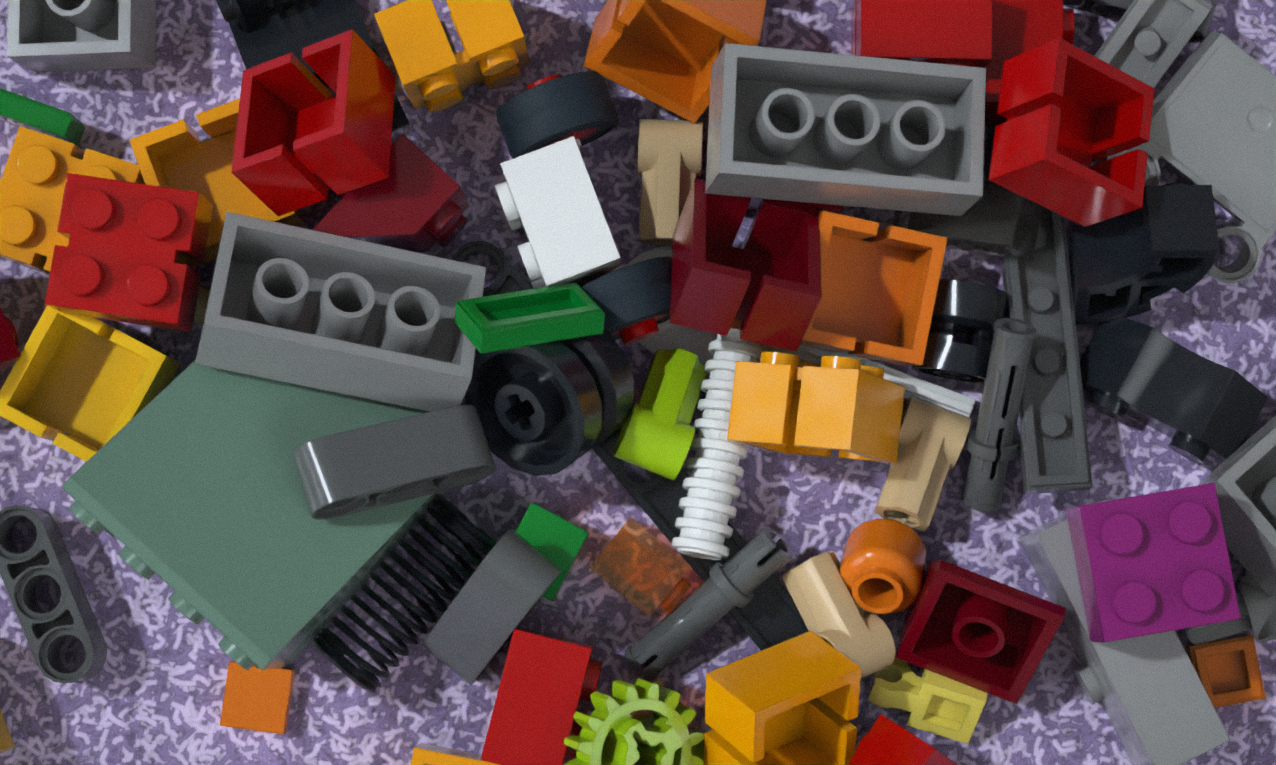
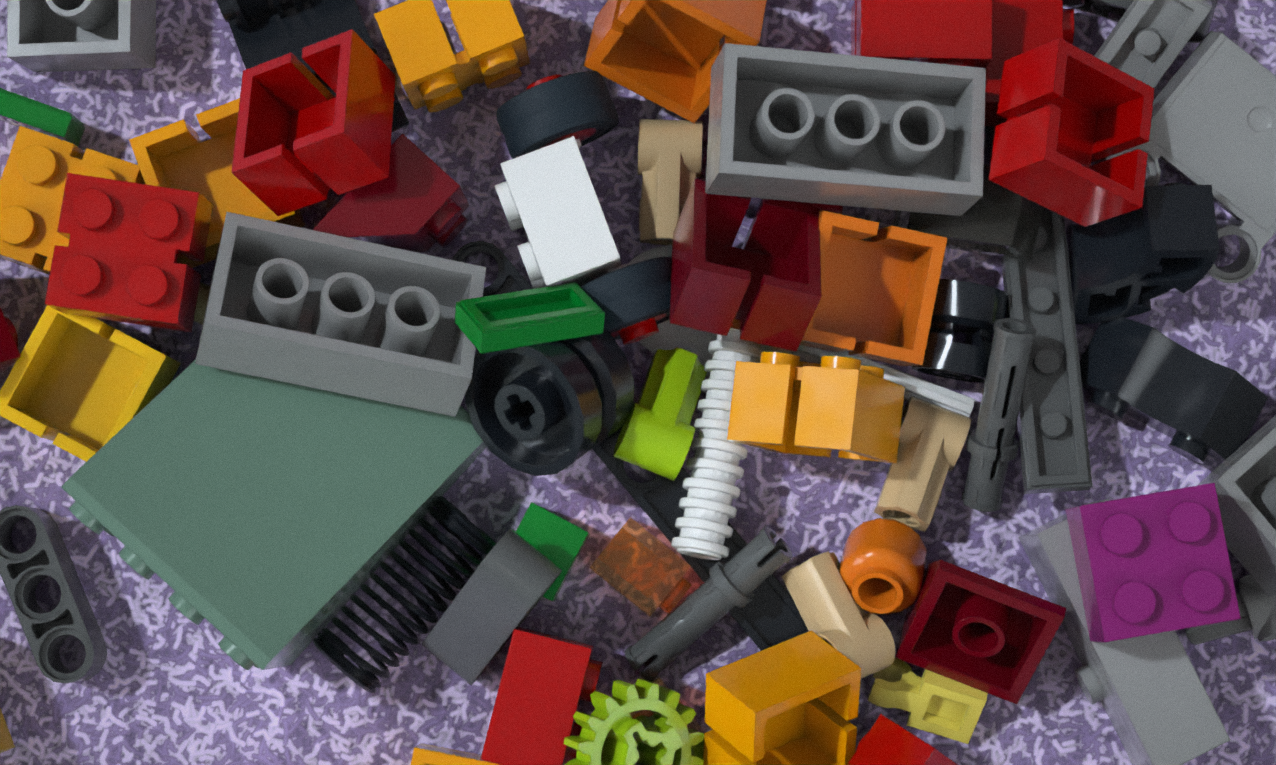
(257, 698): orange tile -> none
(393, 461): dark grey beam -> none
(1228, 670): orange tile -> none

